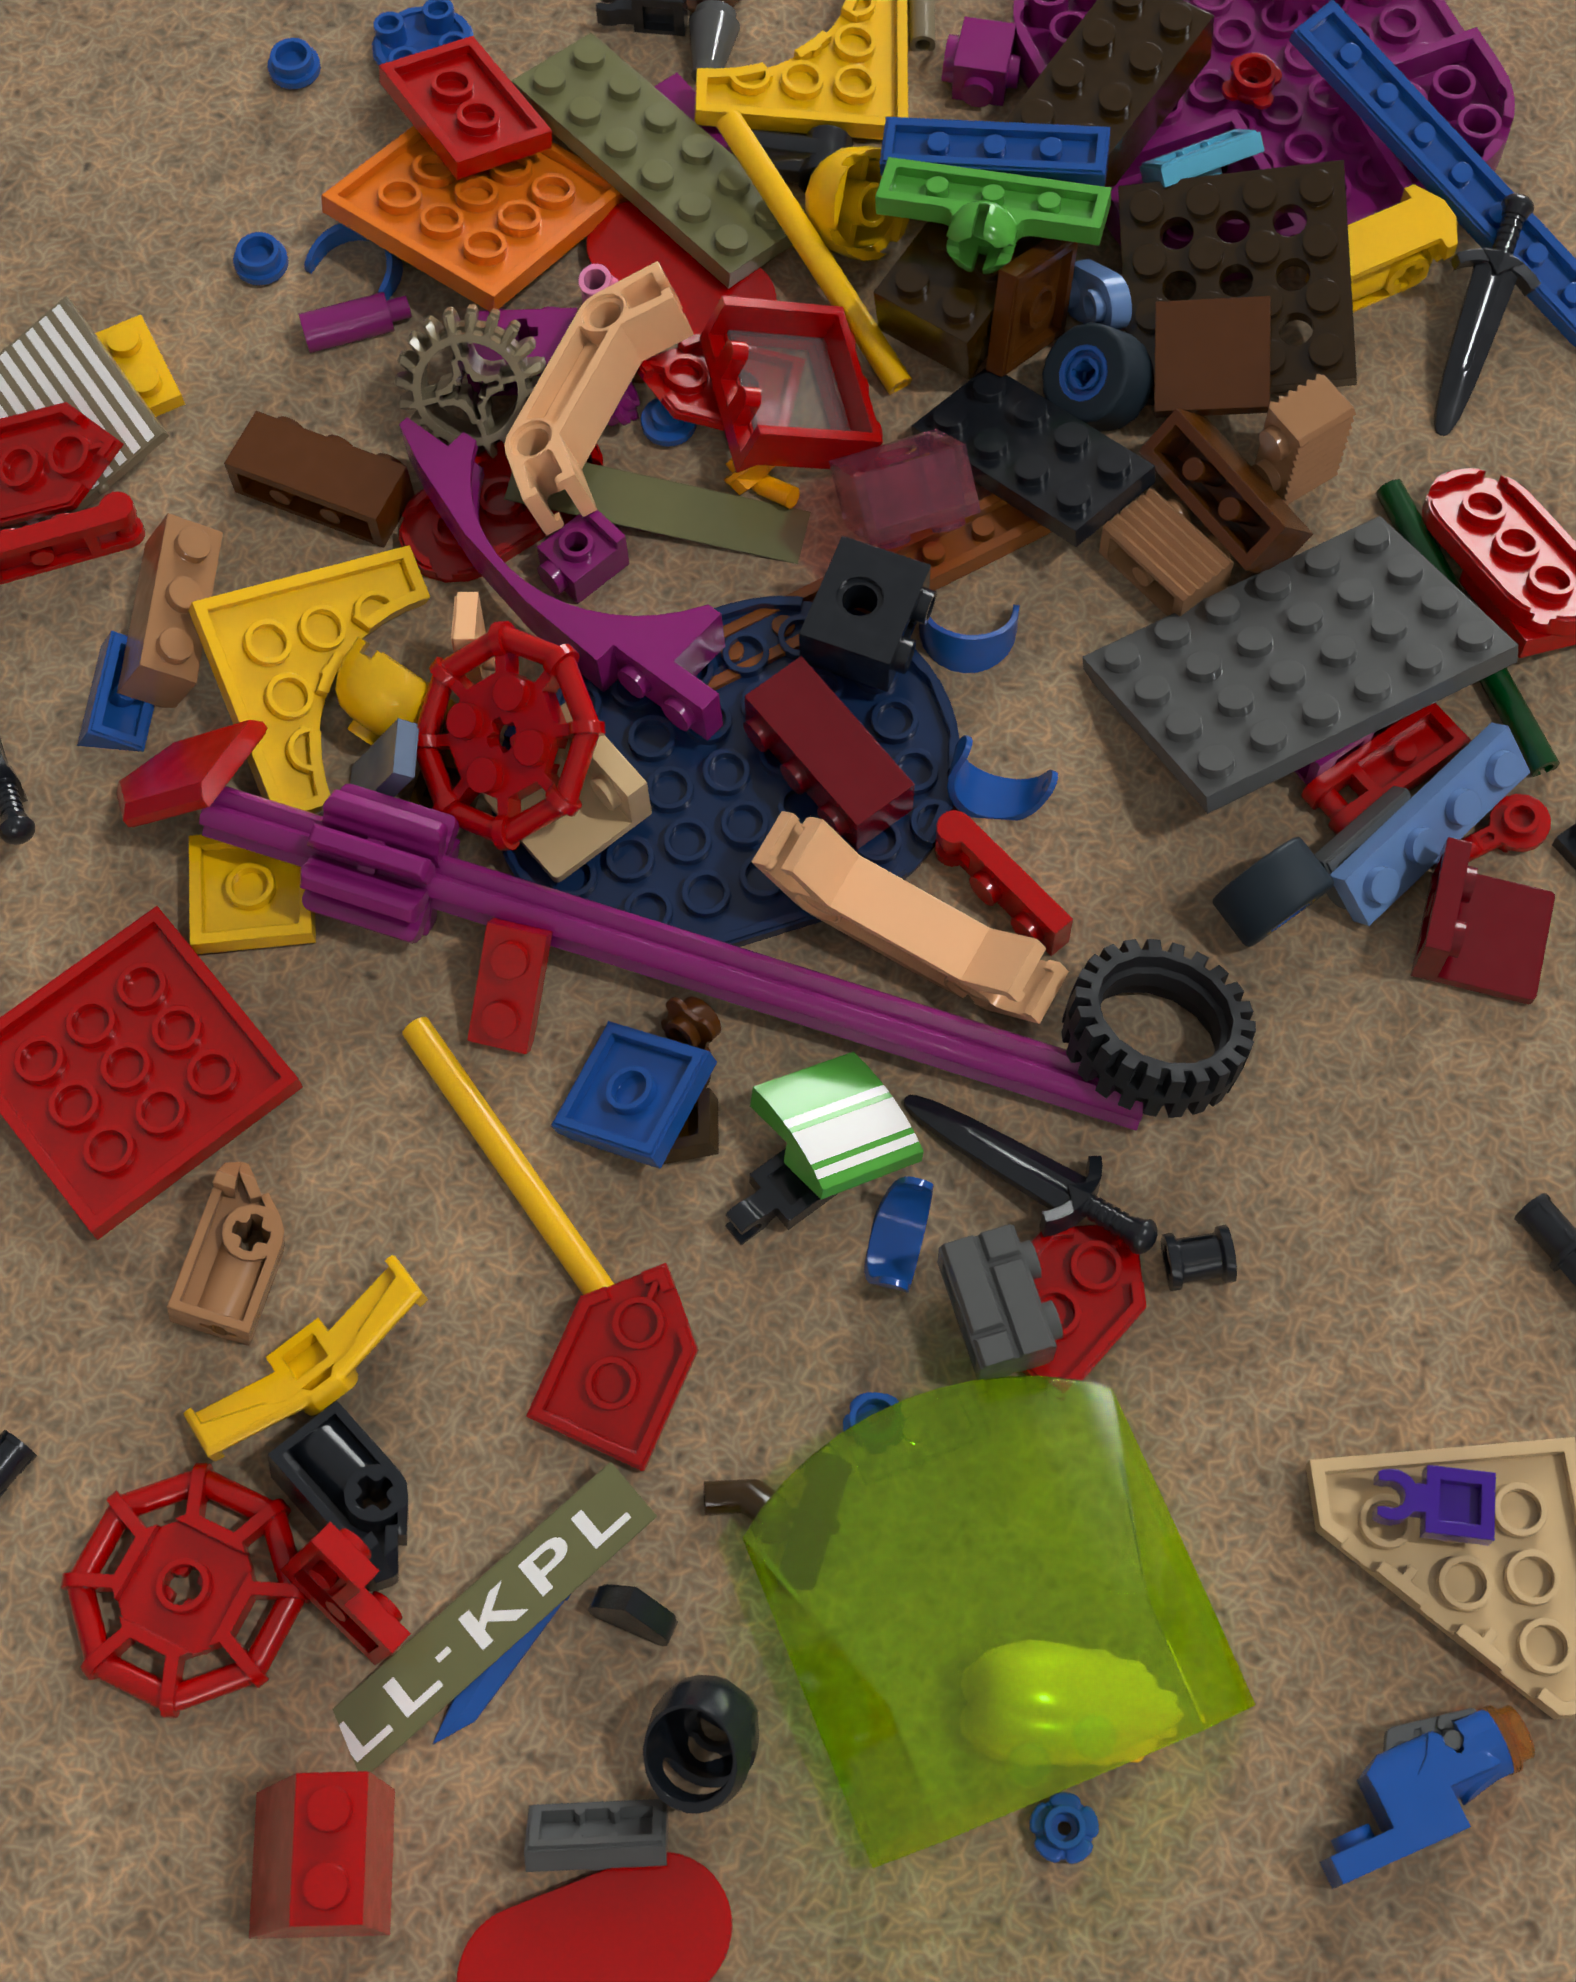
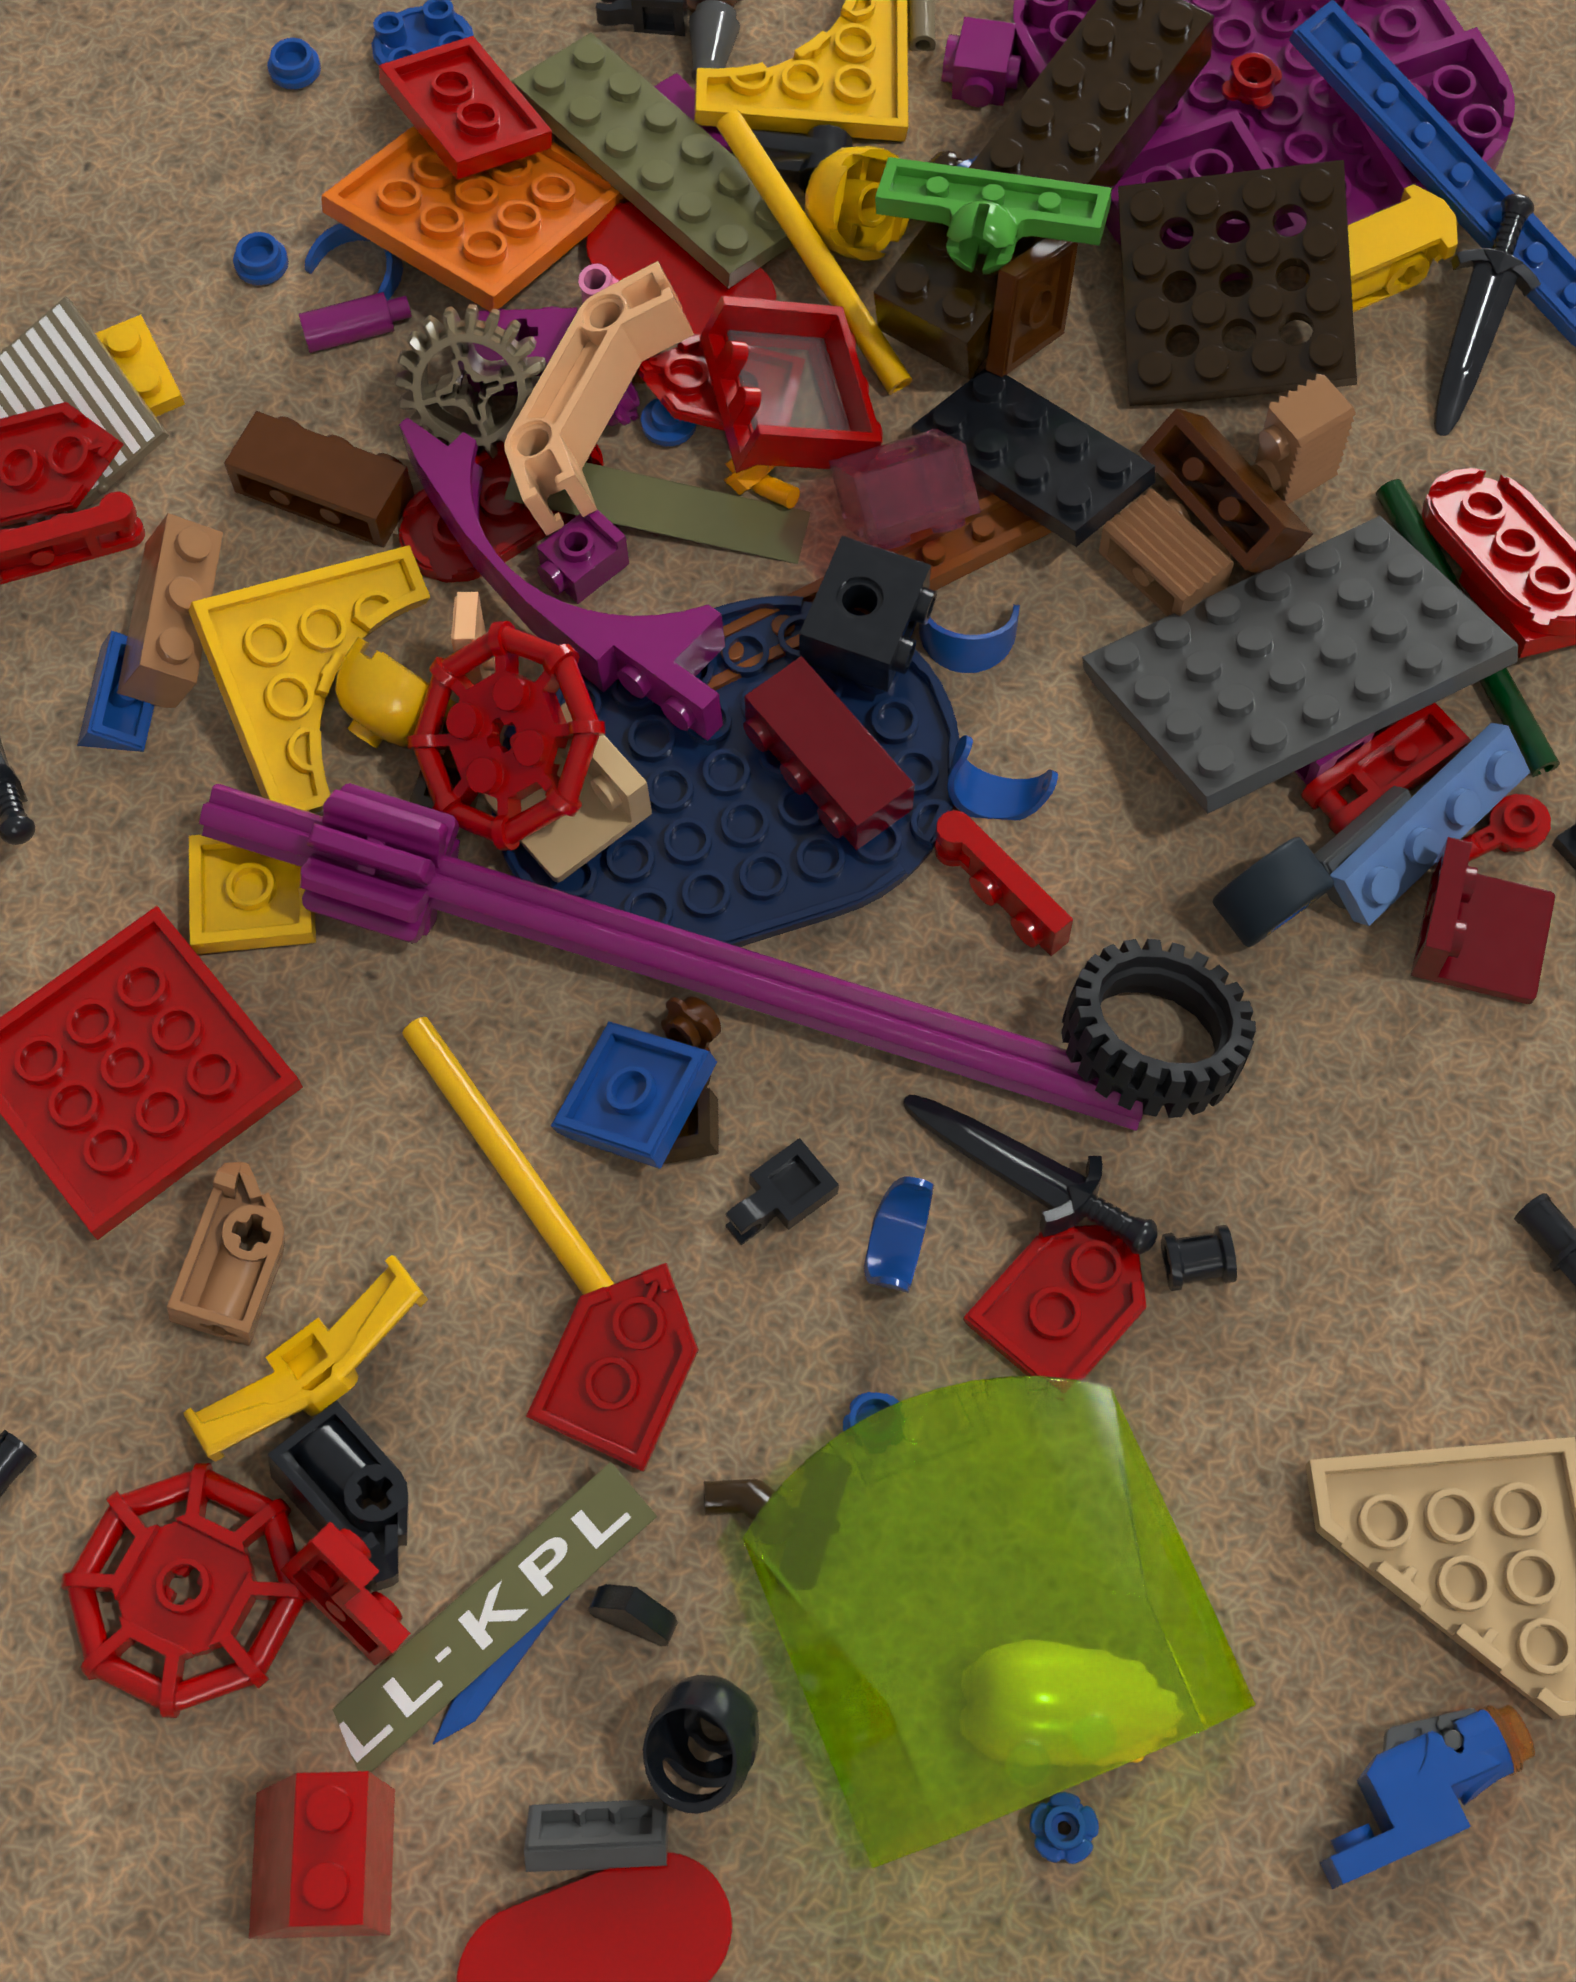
(186, 774): red tile -> none
(389, 761): sand blue tile -> none
(509, 985): red plate -> none
(837, 1124): bright green slope -> none
(906, 923): light nougat piece -> none
(998, 1302): dark grey brick -> none
(1023, 149): blue tile -> none
(1098, 375): black wheel -> none
(1099, 295): medium blue plate -> none
(1202, 157): medium azure plate -> none
(1213, 356): reddish brown tile -> none
(1448, 1501): dark purple plate -> none

